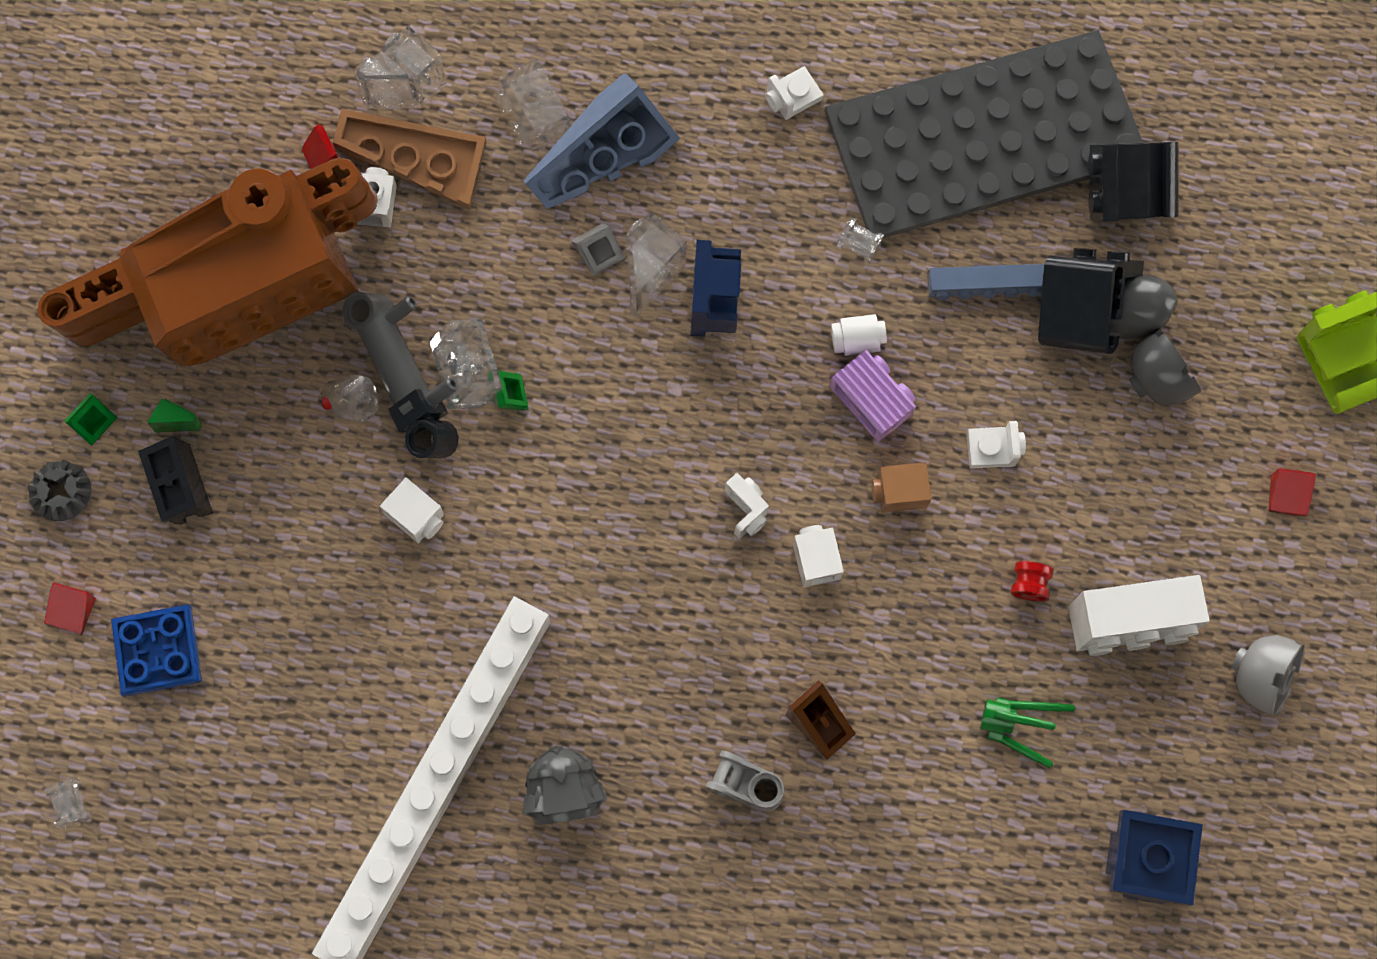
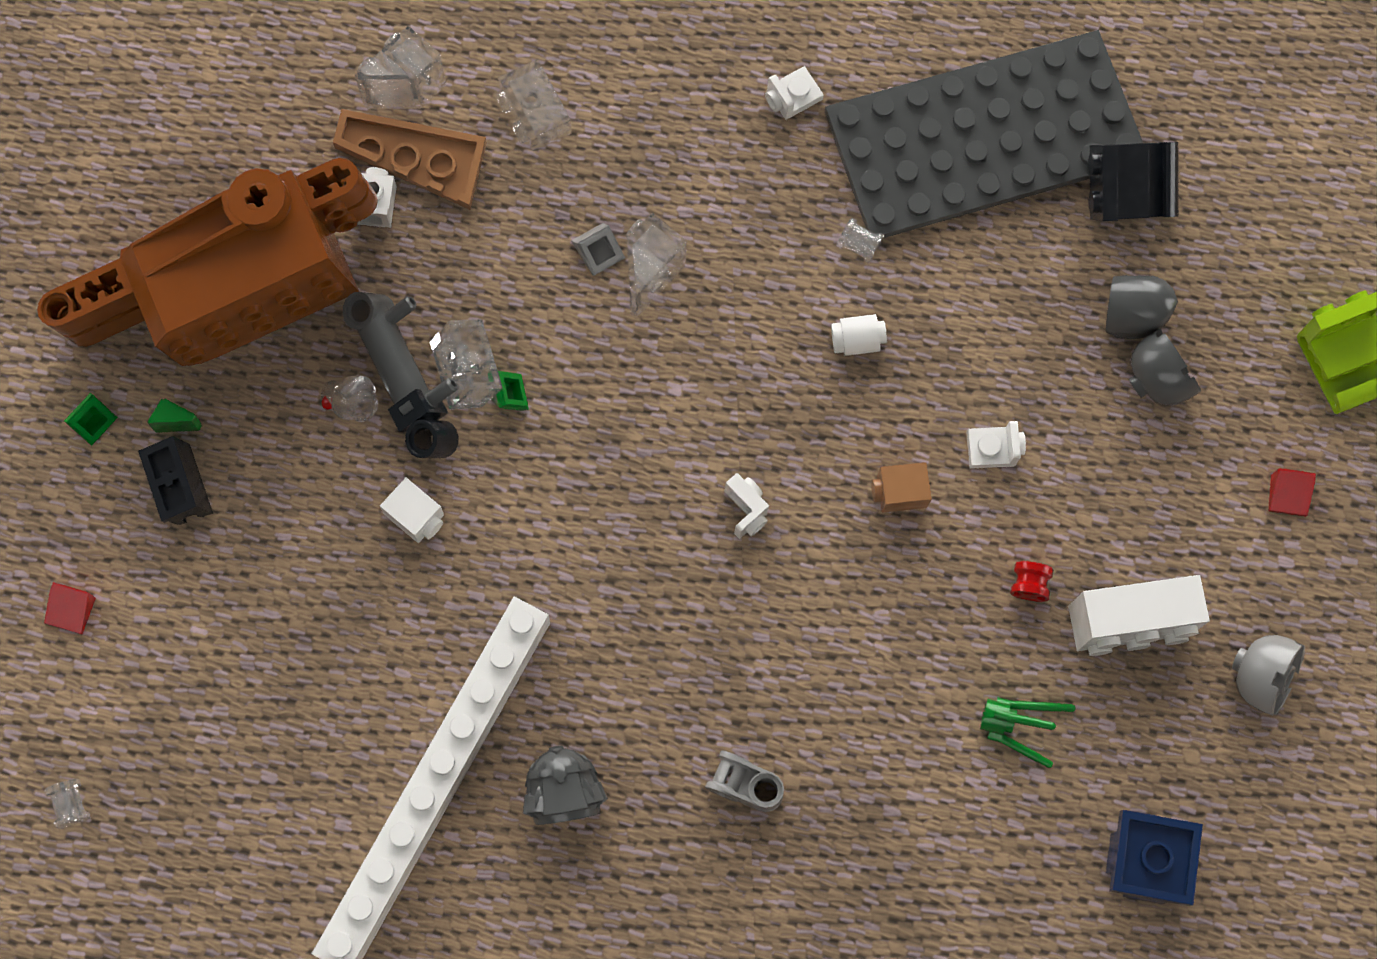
(59, 507): dark grey gear -> none
(156, 650): blue tile -> none
(318, 147): red slope -> none
(608, 136): sand blue wedge -> none
(715, 289): dark blue panel -> none
(817, 556): white brick -> none
(820, 720): reddish brown slope -> none
(873, 395): lavender brick -> none
(985, 281): sand blue piece -> none
(1082, 297): black piece -> none

